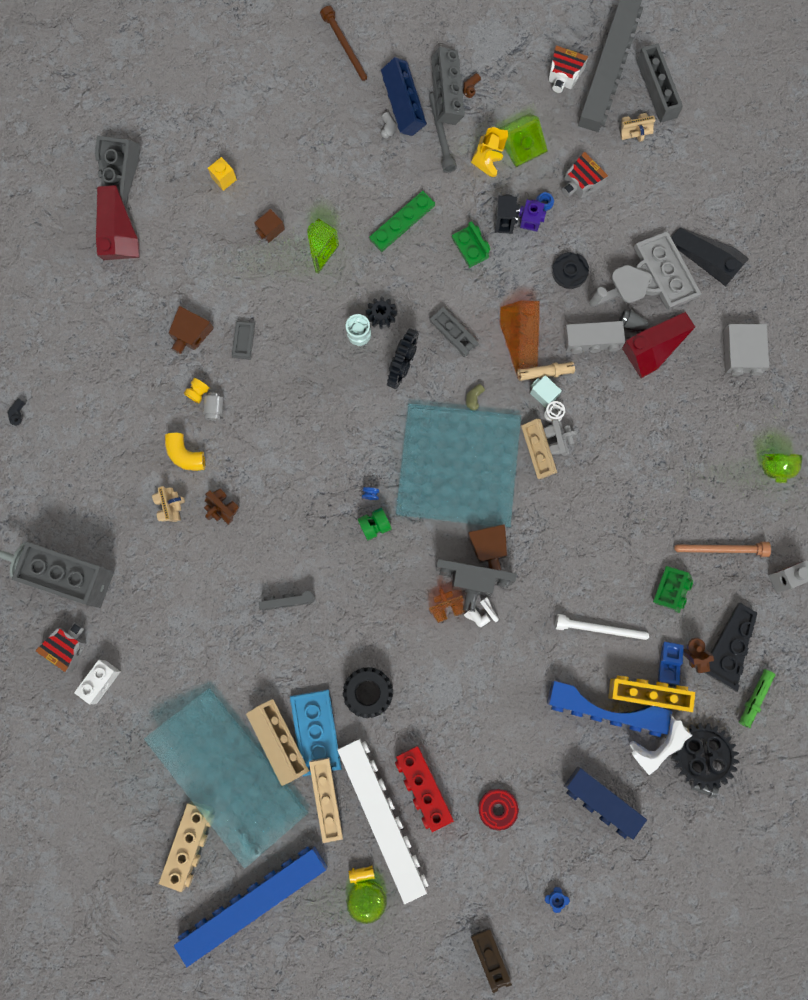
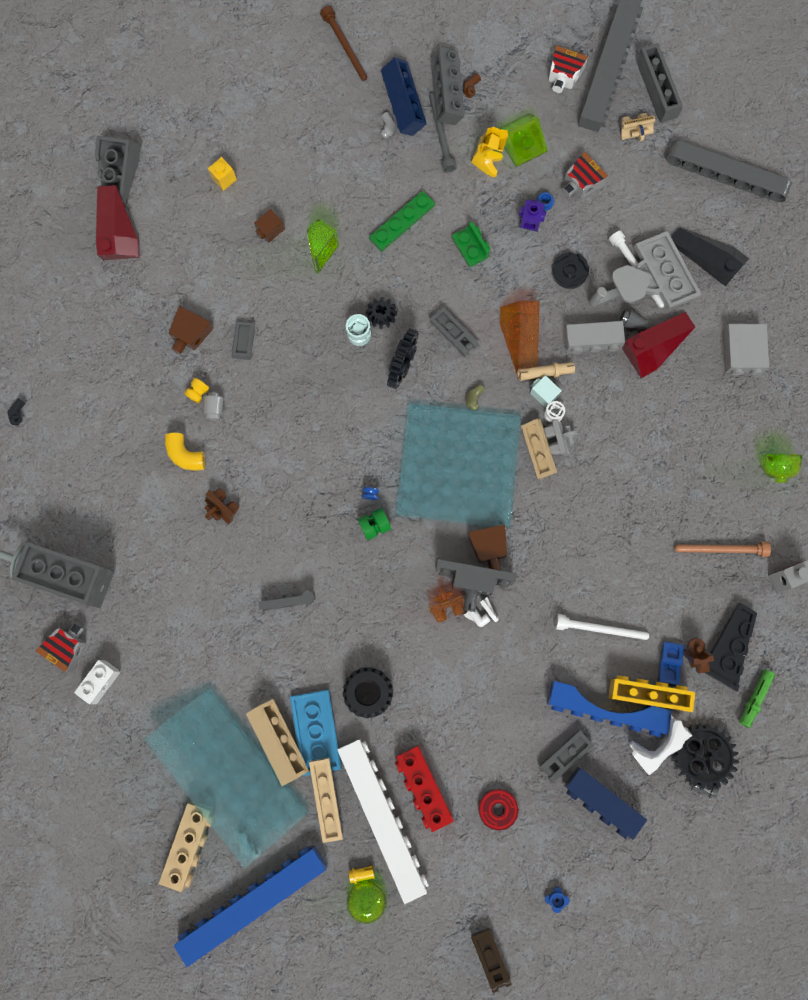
(170, 504): tan hips -> none
(506, 214): black brick -> none
(566, 755): none -> dark grey plate
(618, 240): none -> white piece
(673, 589): green bracket -> none
(728, 171): none -> dark grey beam

